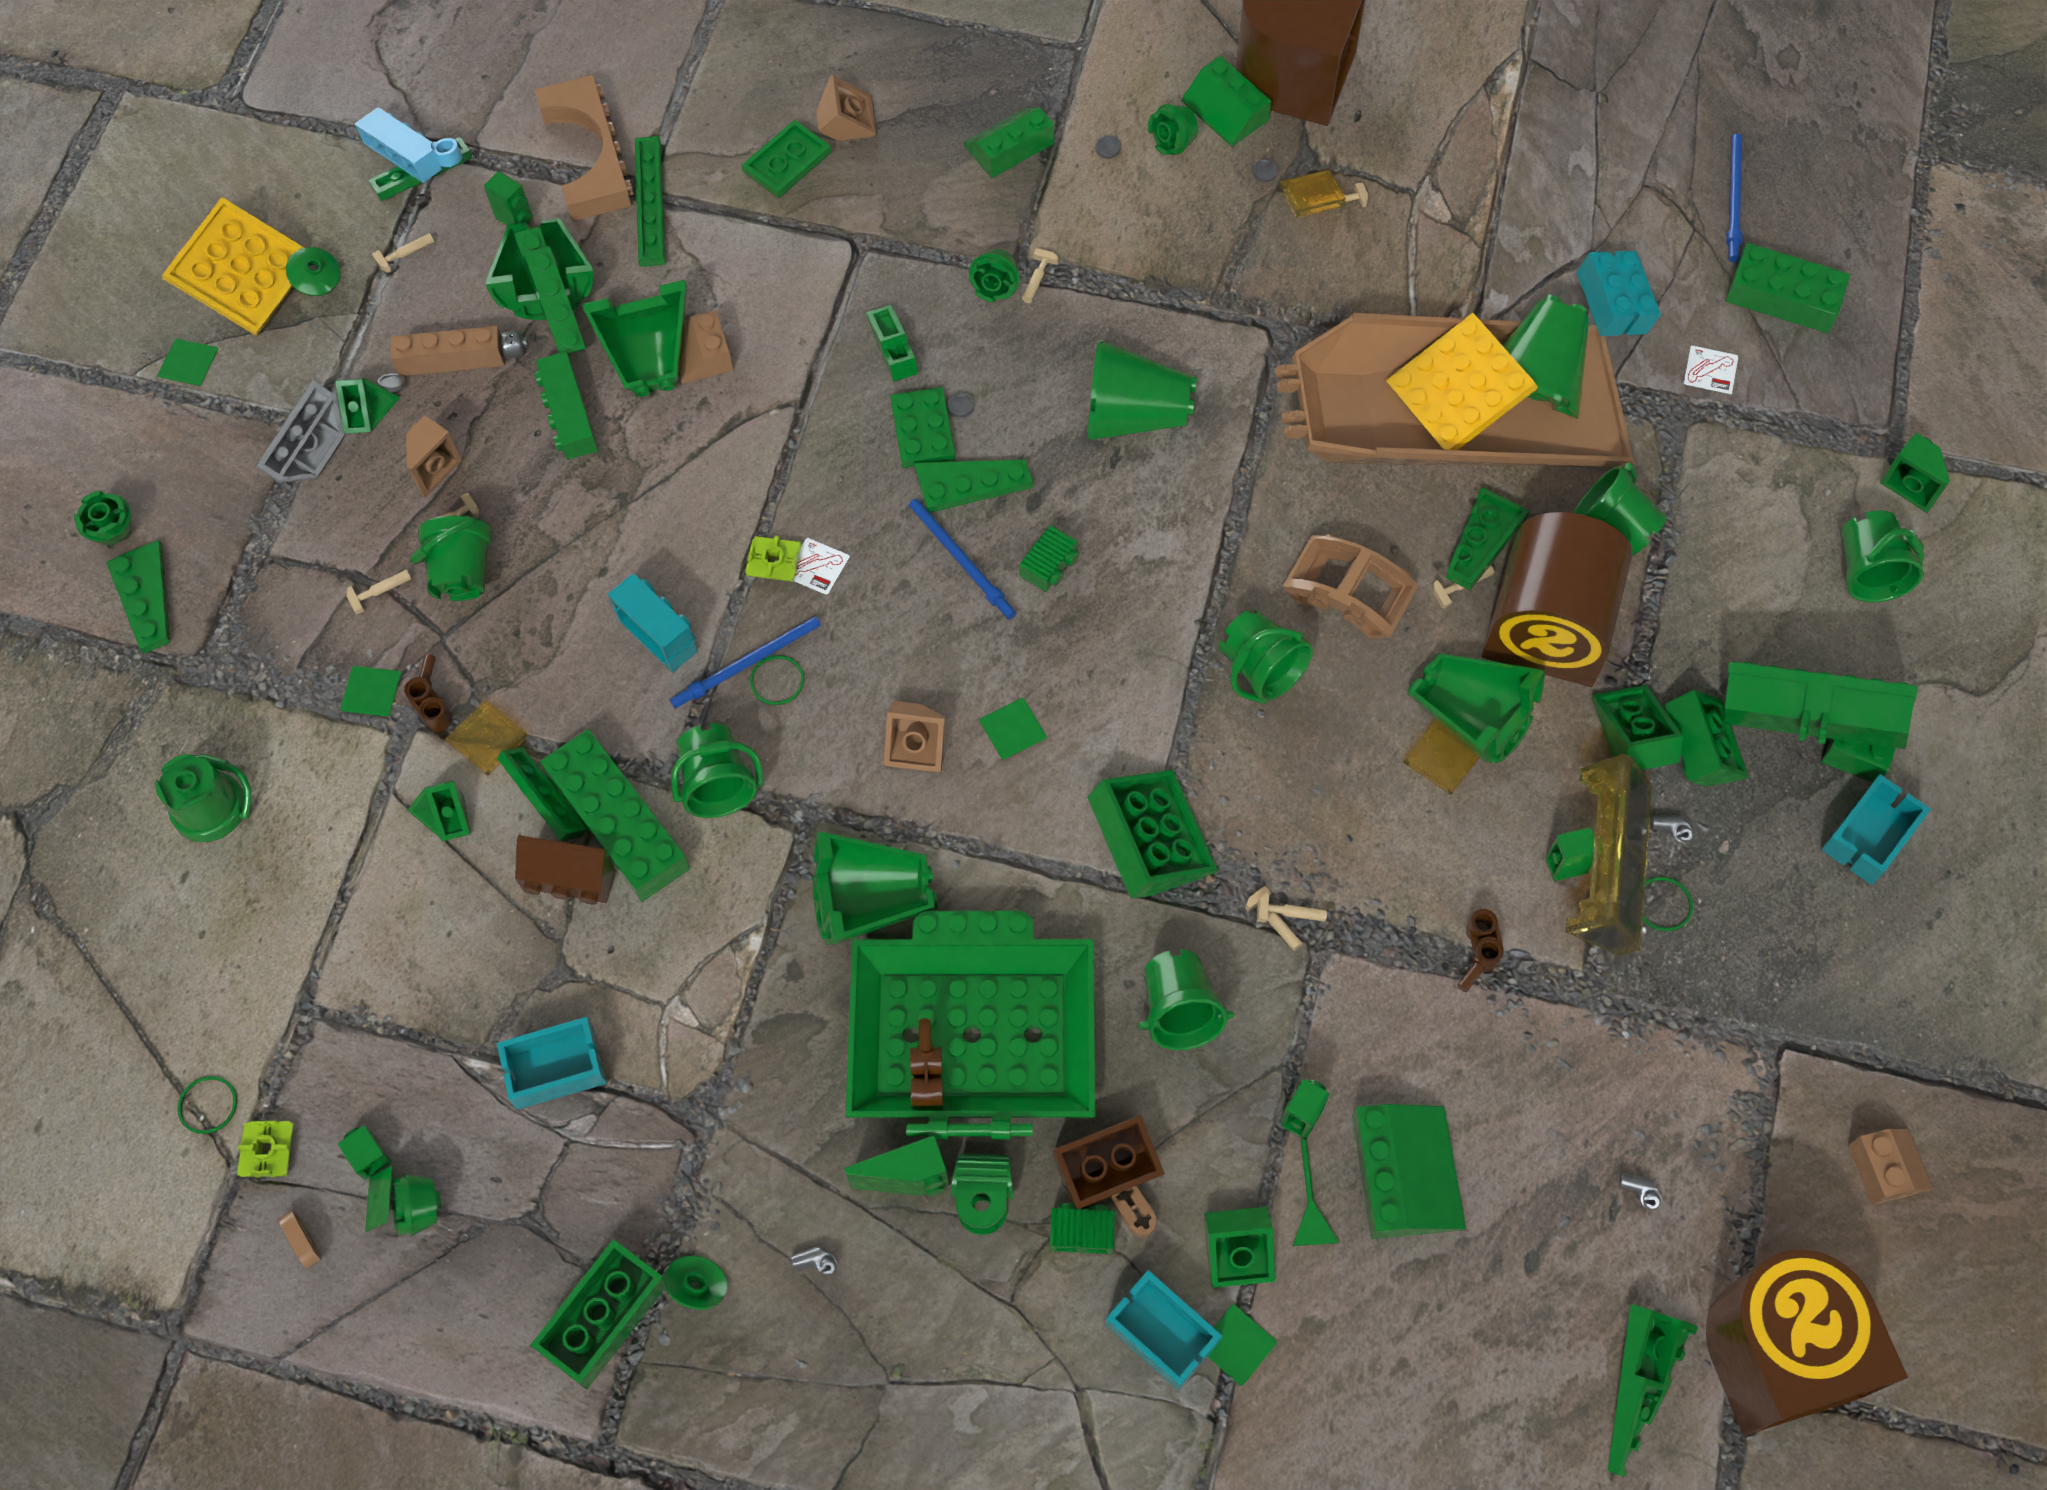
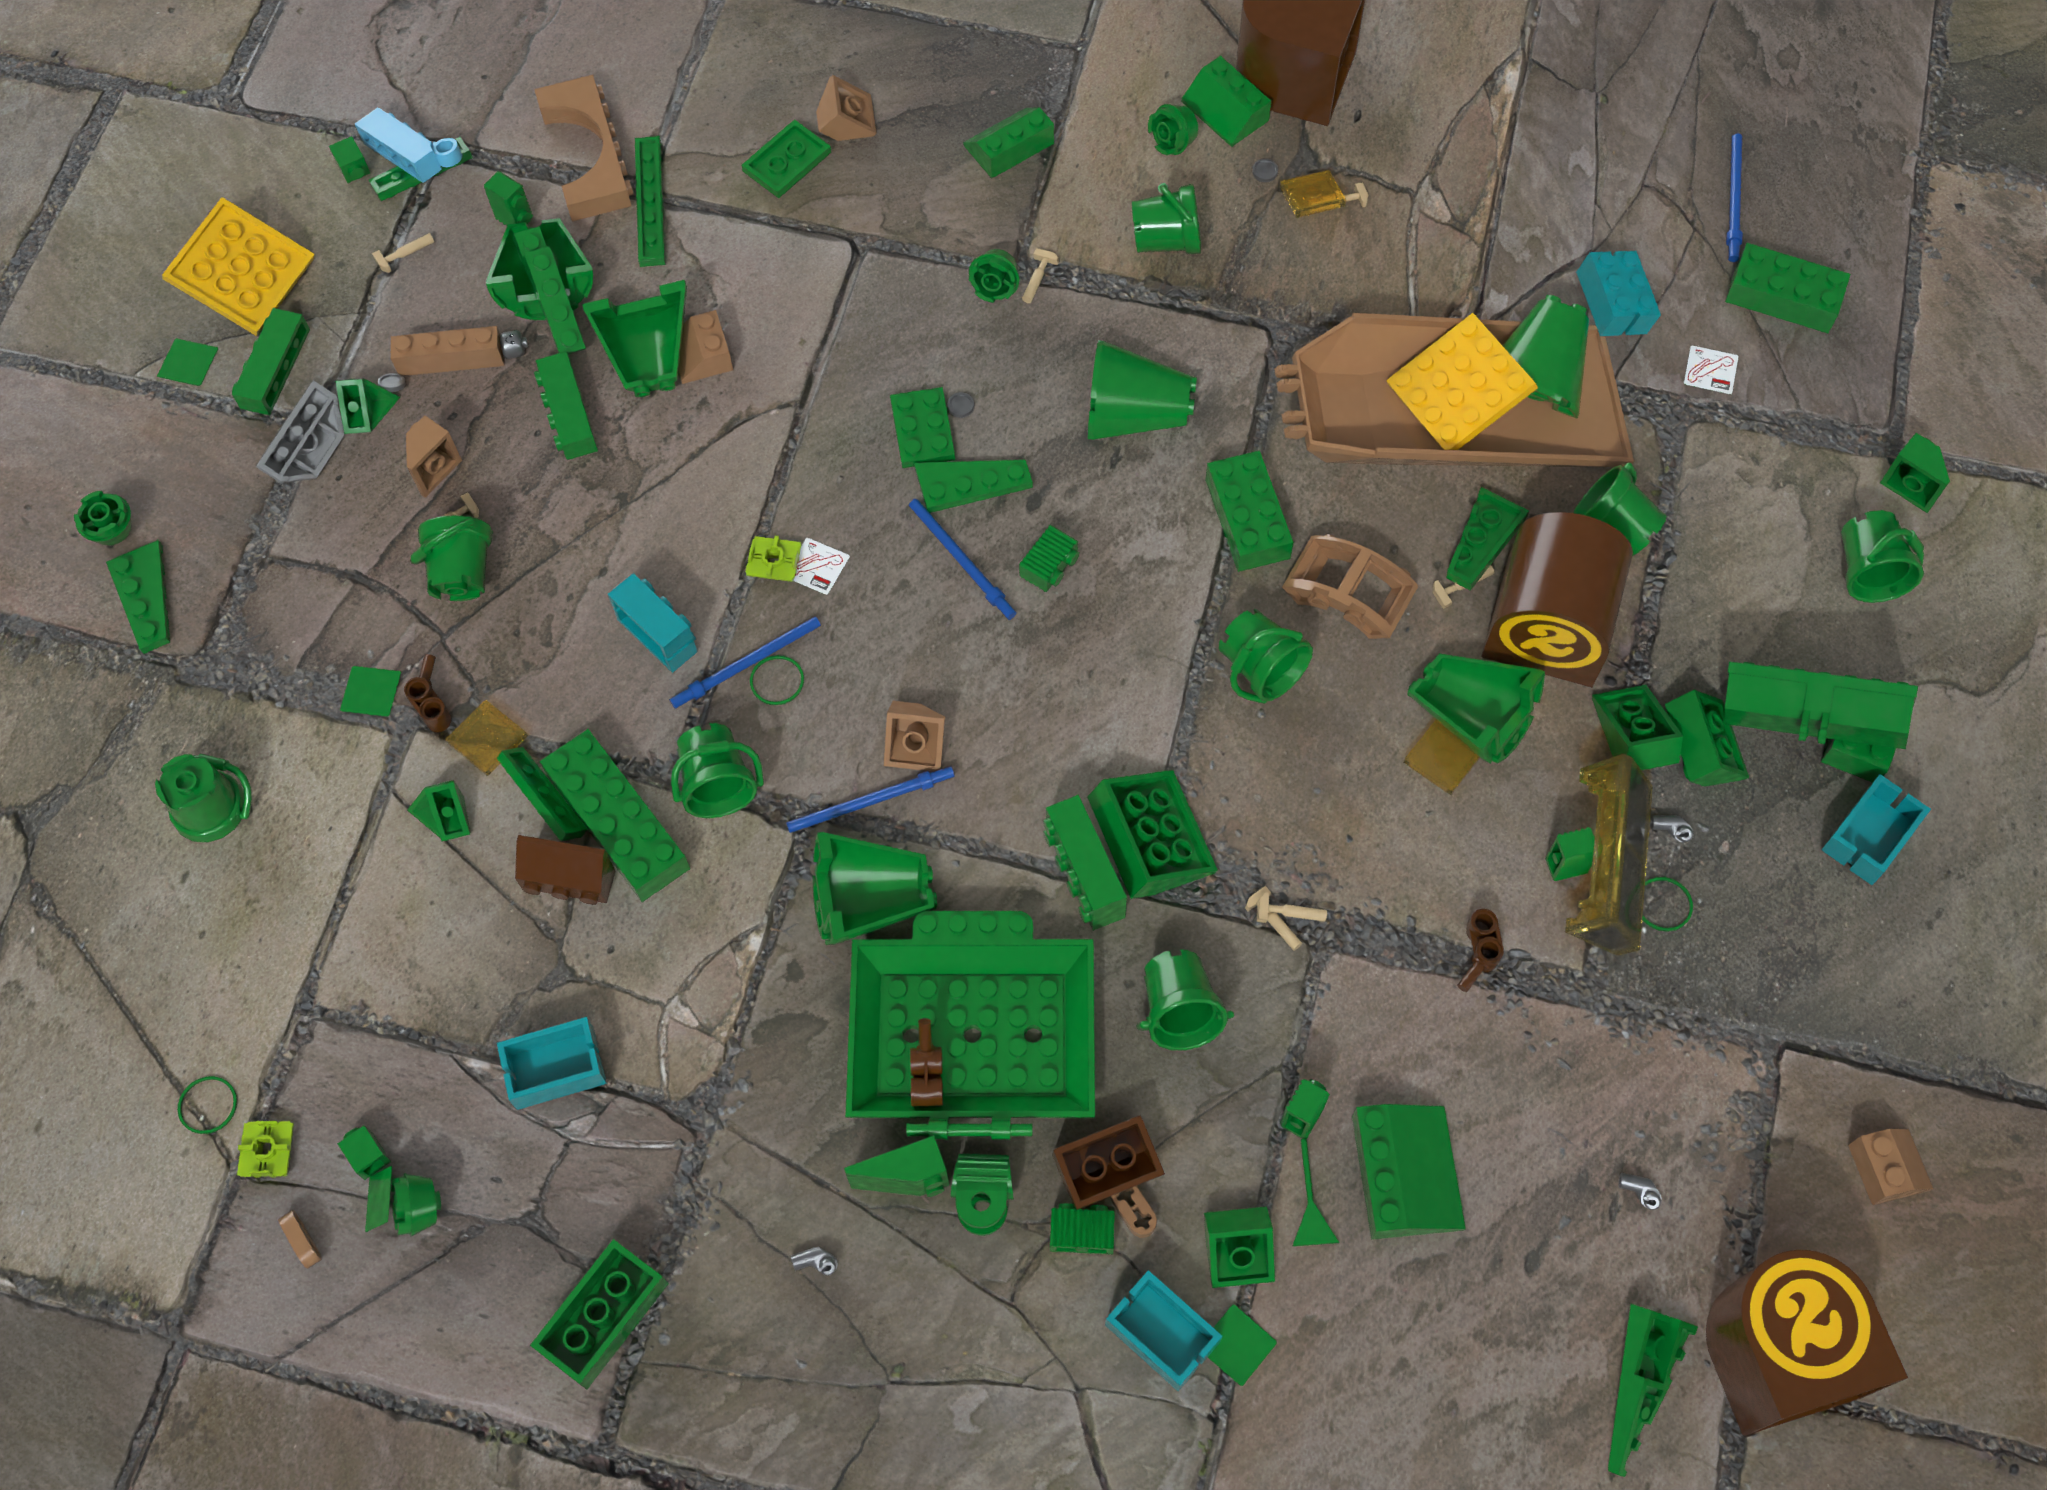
(270, 361): none -> green brick
(310, 281): green dish -> none
(349, 159): none -> green brick
(375, 590): tan piece -> none
(695, 1282): green dish -> none
(892, 343): green slope -> none
(924, 780): none -> blue bar
(1012, 728): green sticker -> none
(1085, 863): none -> green brick
(1107, 147): flat silver piece -> none
(1167, 221): none -> green piece
(1249, 511): none -> green brick

